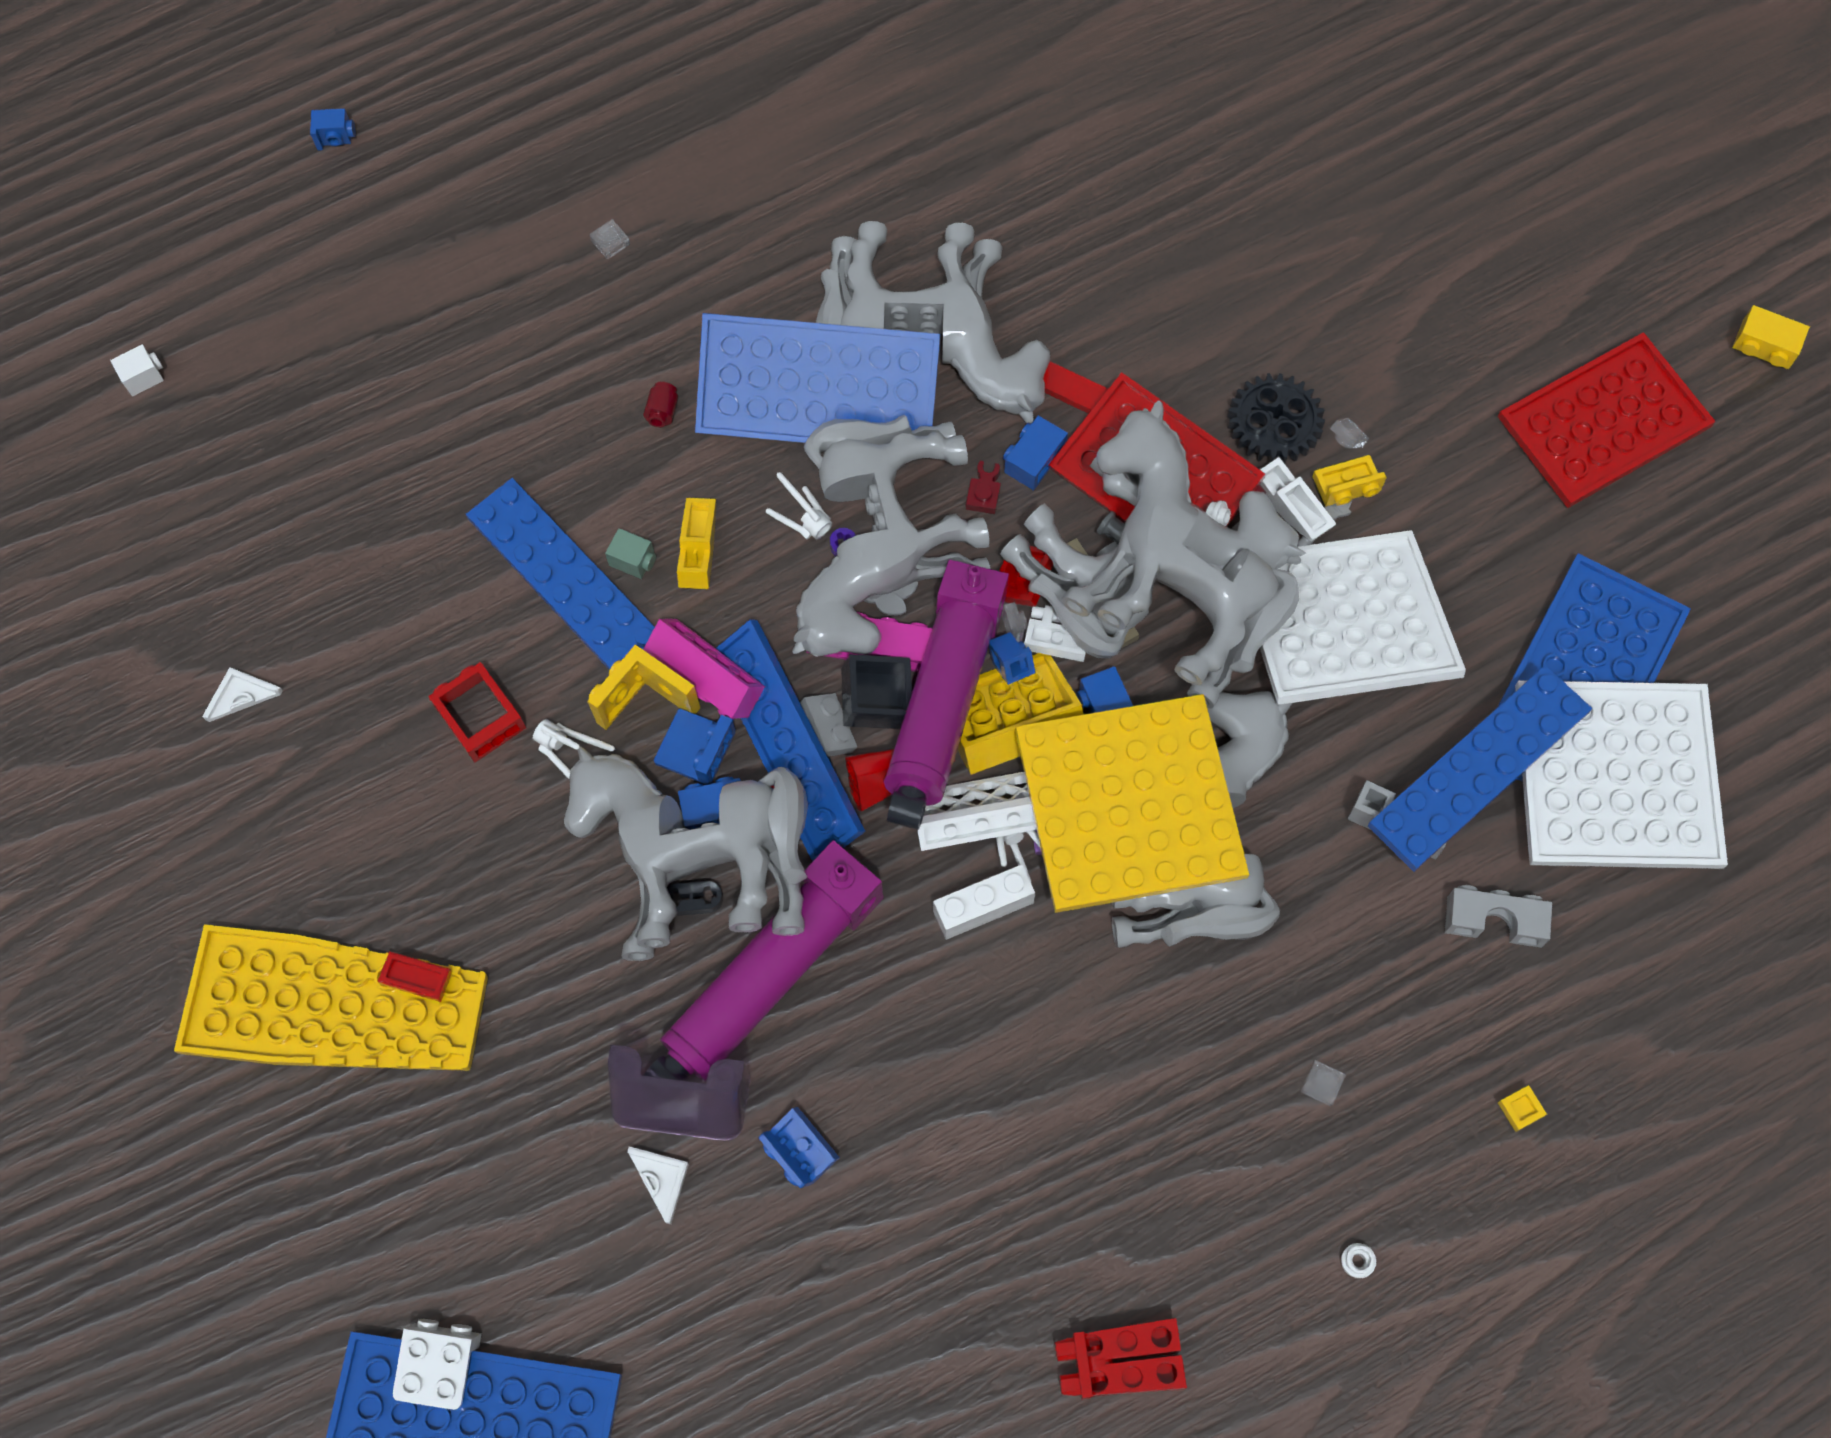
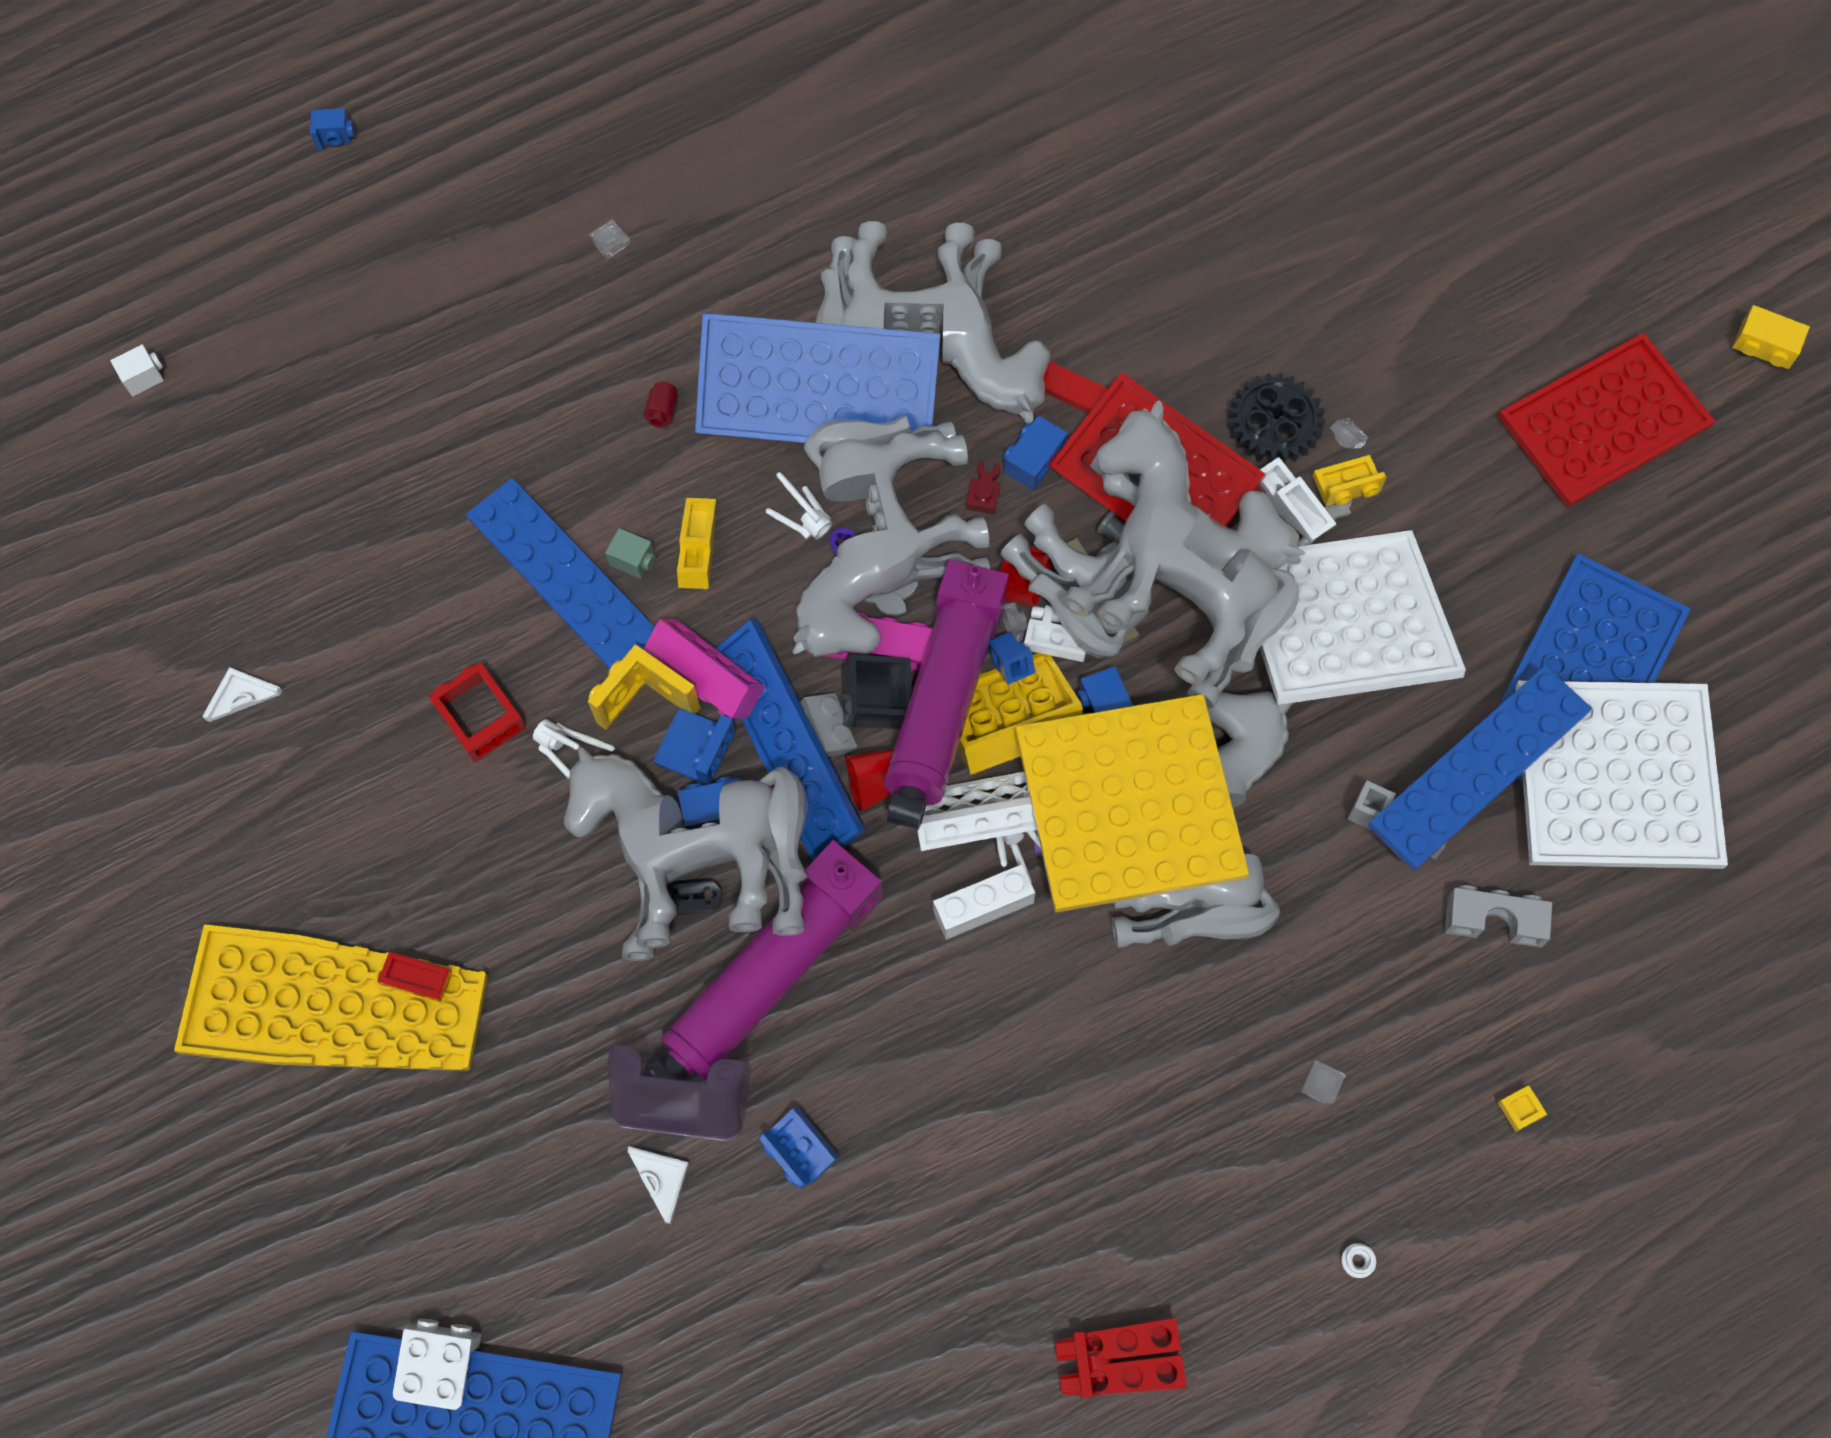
(1219, 512): white plate -> none

